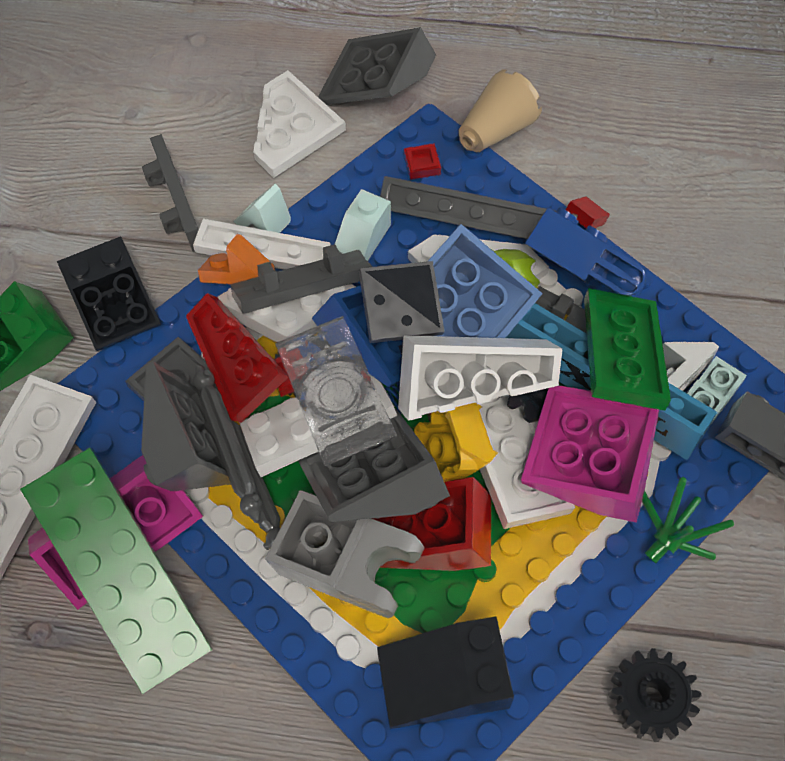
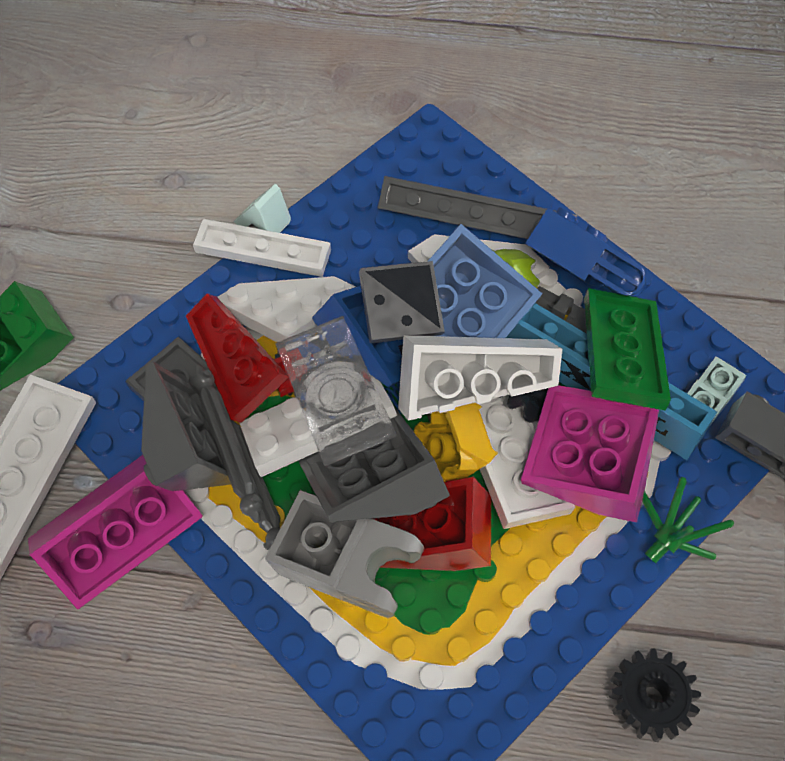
(108, 293): black slope -> none
(116, 570): plate -> none
(163, 171): dark grey hinge -> none
(235, 266): orange slope -> none
(292, 124): white plate -> none
(300, 281): dark grey hinge -> none
(364, 224): light aqua slope -> none
(378, 66): dark grey slope -> none
(422, 161): red tile -> none
(445, 674): black slope -> none
(500, 111): tan cone -> none
(588, 212): red tile -> none
(687, 361): white slope -> none

